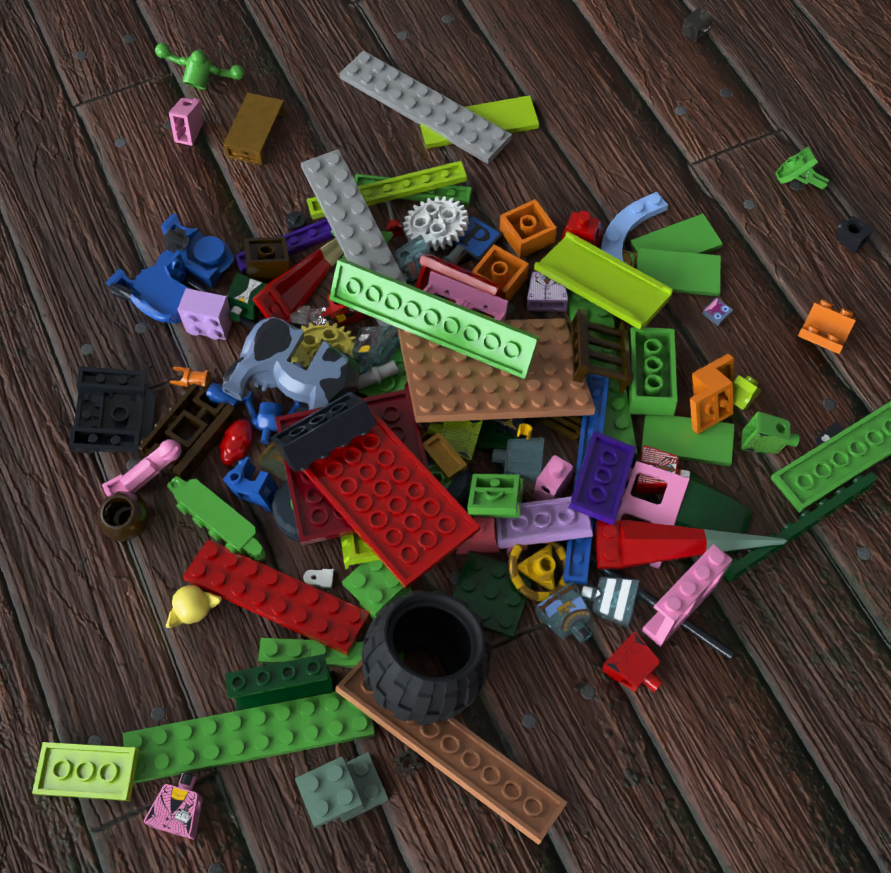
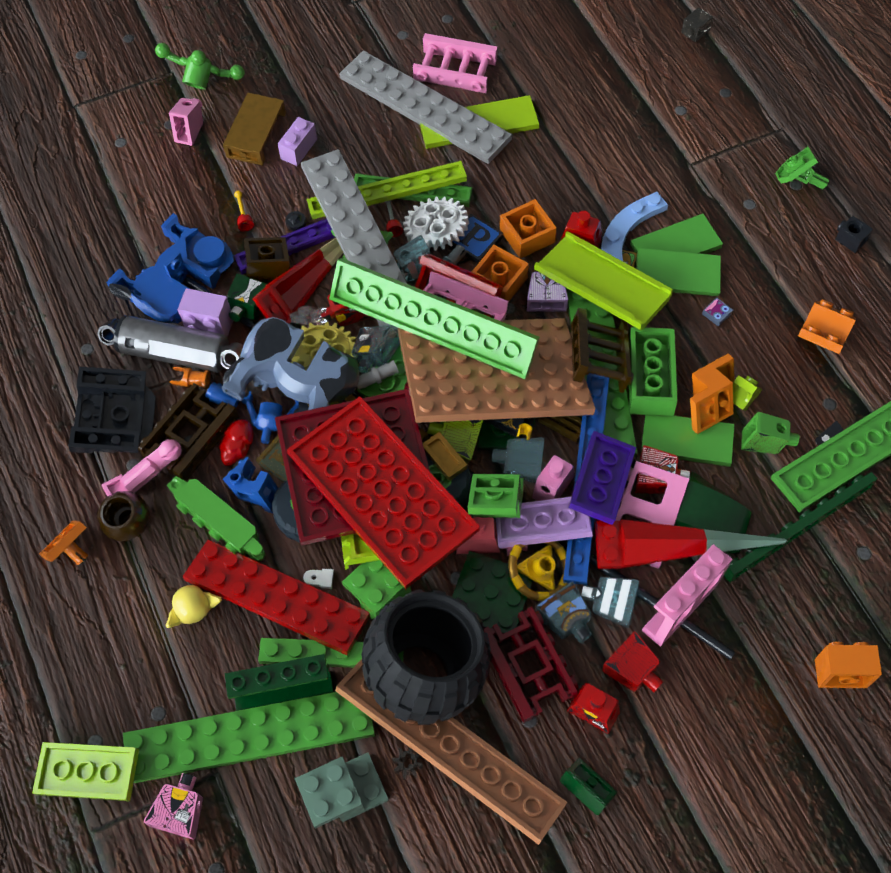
(65, 543): none -> orange tile
(170, 343): none -> flat silver piece
(176, 239): clear smoke gear -> none
(247, 219): none -> red hinge
(297, 141): none -> lavender brick
(324, 431): black slope -> none
(458, 49): none -> bright pink fence
(510, 672): none -> dark red fence
(588, 786): none -> dark green slope
(595, 707): none -> red torso
(848, 665): none -> orange brick

